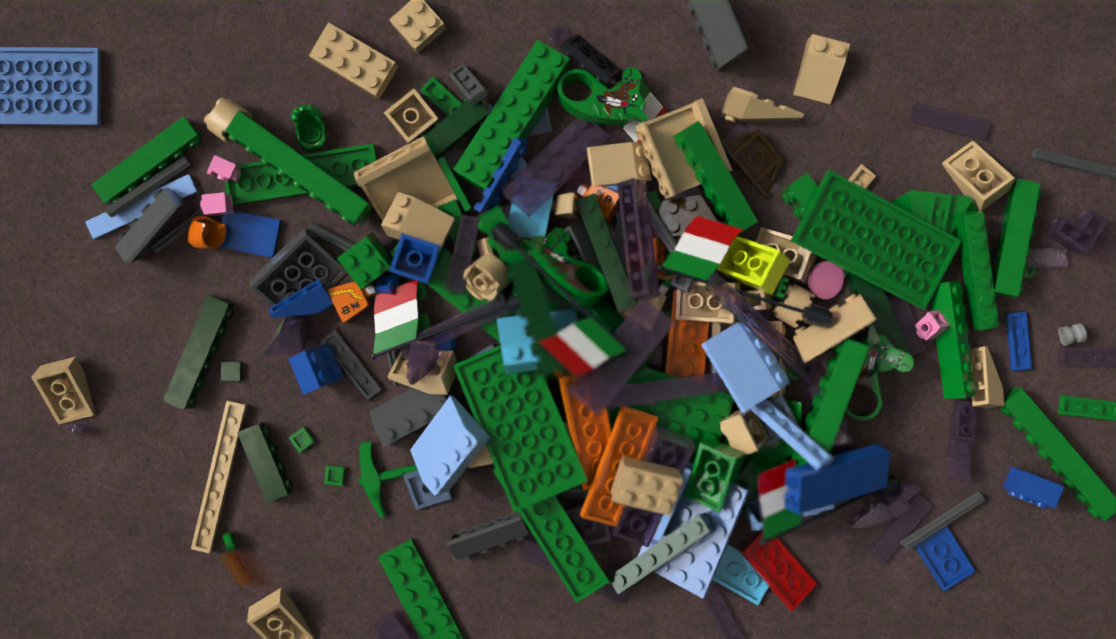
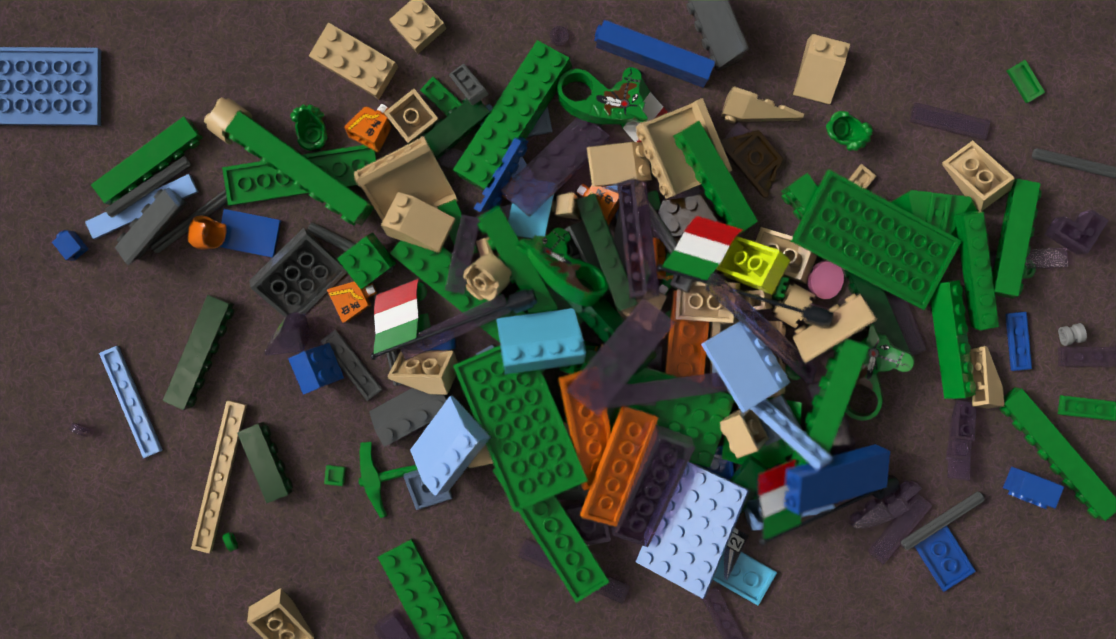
(64, 390): tan slope -> none
(69, 245): none -> blue brick
(130, 401): none -> light blue tile
(217, 204): bright pink brick -> none
(224, 169): bright pink brick -> none
(231, 371): dark green tile -> none
(235, 568): clear orange tile -> none
(302, 439): green tile -> none
(305, 301): blue slope -> none
(369, 127): none -> orange torso
(387, 283): blue tile -> none
(415, 259): blue slope -> none
(421, 360): clear purple slope -> none
(455, 183): green tile -> none
(487, 535): dark grey slope -> none
(536, 315): dark green brick -> none
(582, 343): flag -> none
(590, 58): black plate -> none
(646, 485): tan brick -> none
(653, 53): none -> blue brick
(662, 553): brick -> none
(666, 518): light blue tile -> none
(714, 474): green slope -> none
(733, 550): none -> sticker
(779, 570): red tile -> none
(849, 131): none -> green hair
(931, 325): bright pink brick -> none
(1025, 81): none -> green tile

